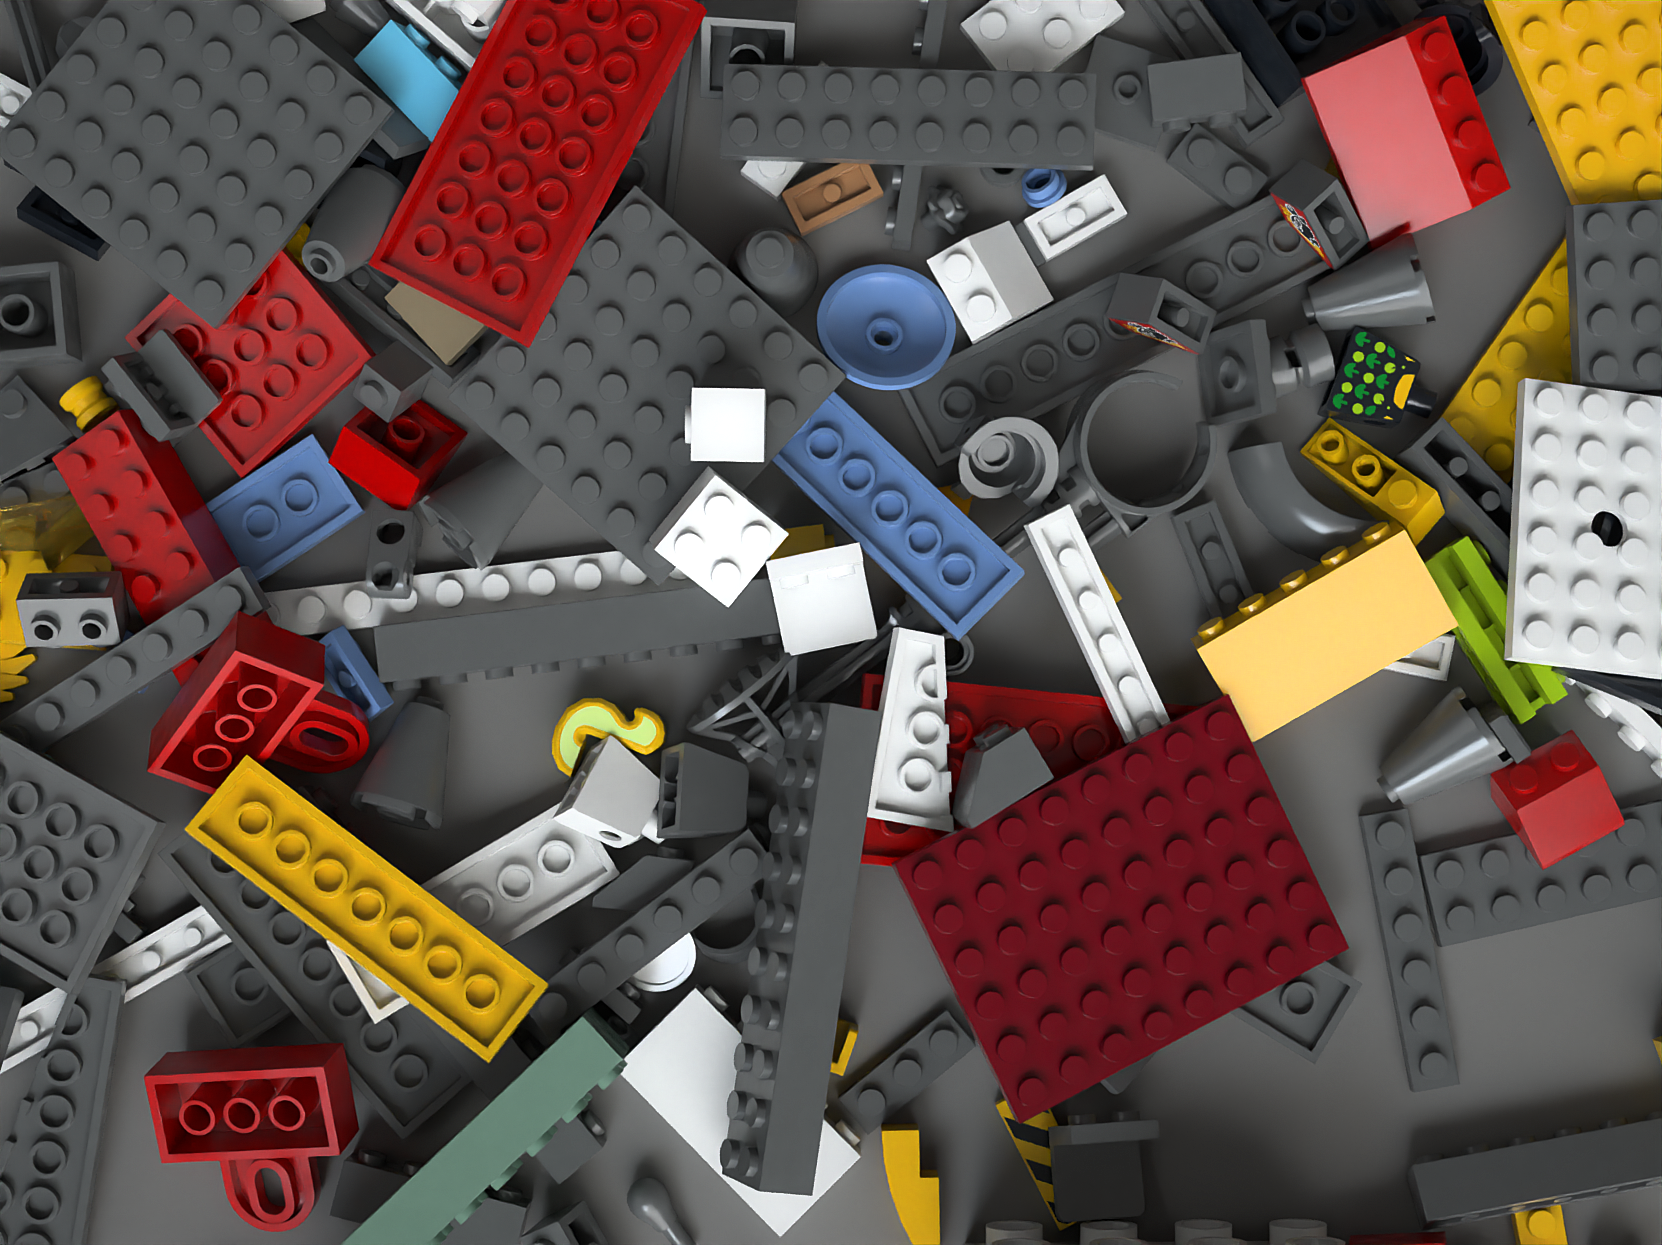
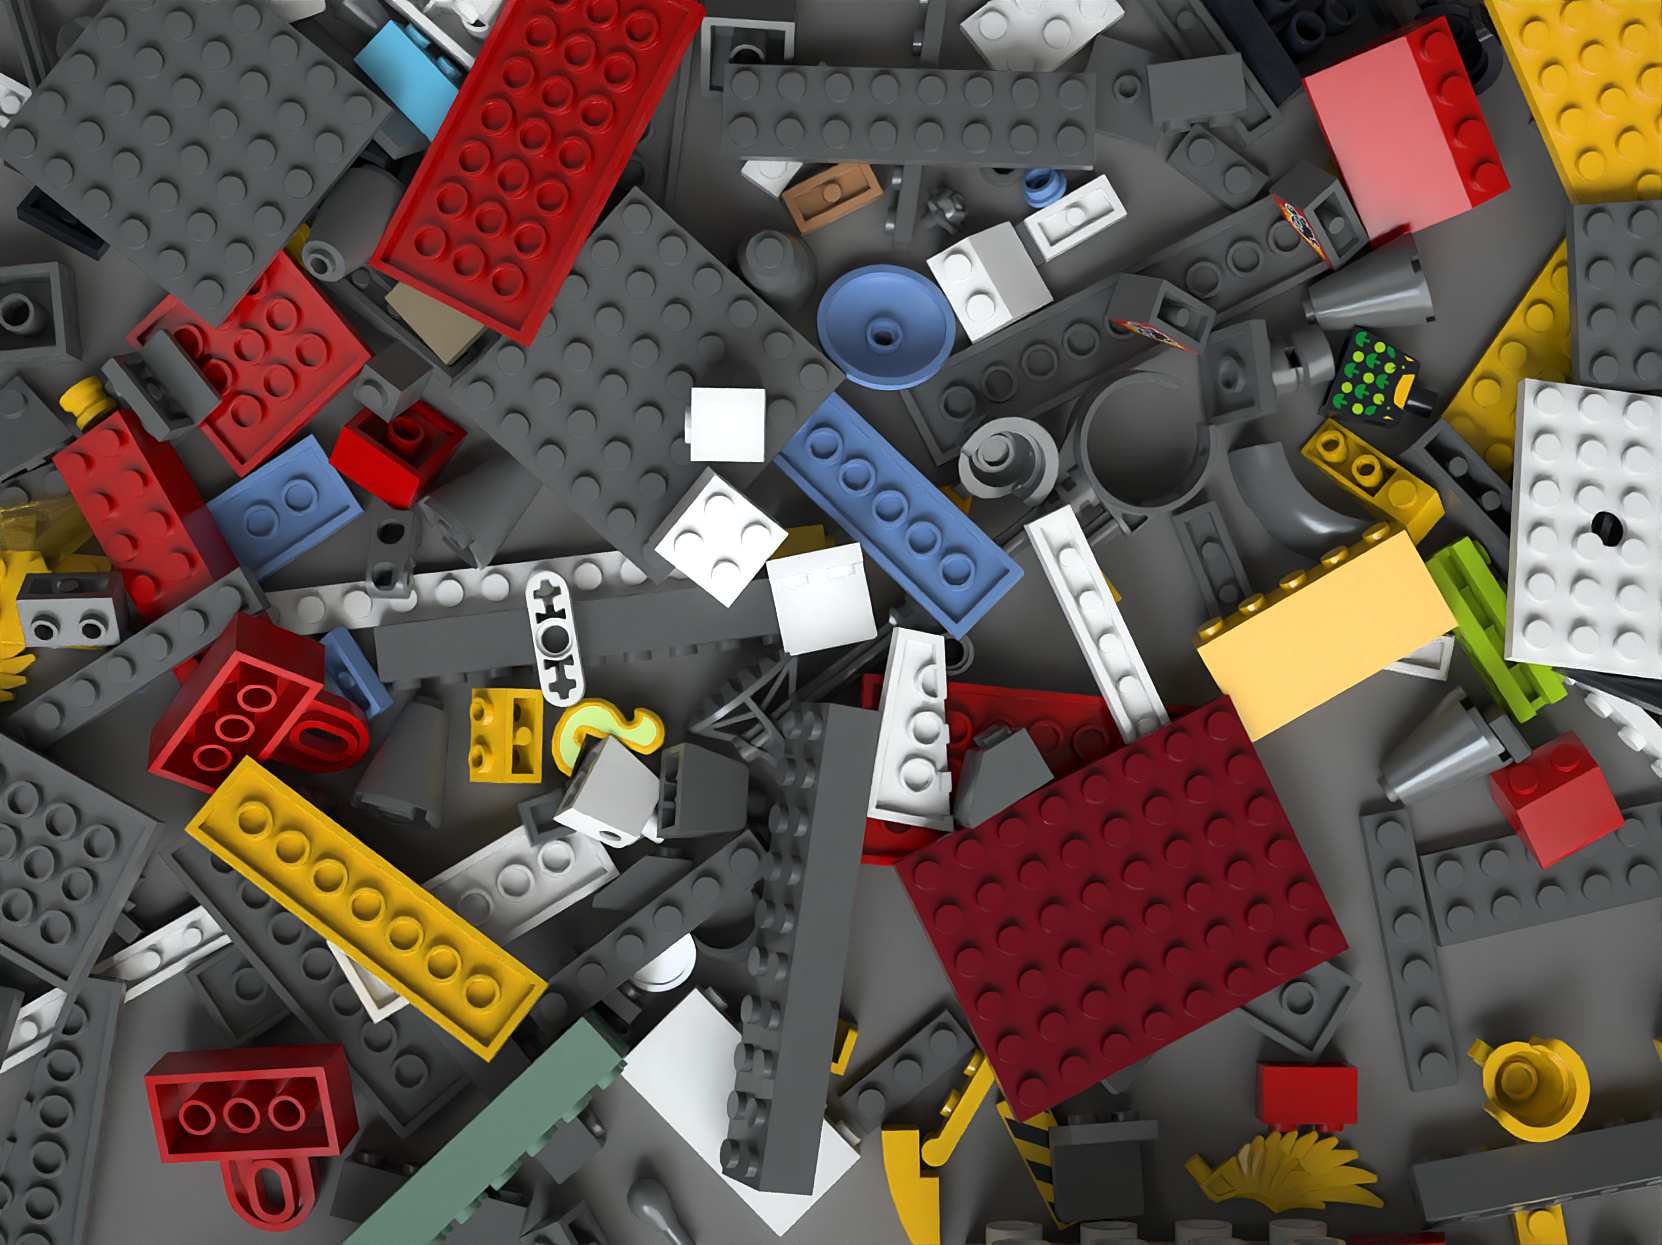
(506, 735): none -> yellow brick
(538, 629): none -> white beam
(538, 819): none -> dark grey tile
(958, 1111): none -> yellow plate
(1286, 1173): none -> yellow animal
(1306, 1094): none -> red brick
(1533, 1086): none -> yellow helmet

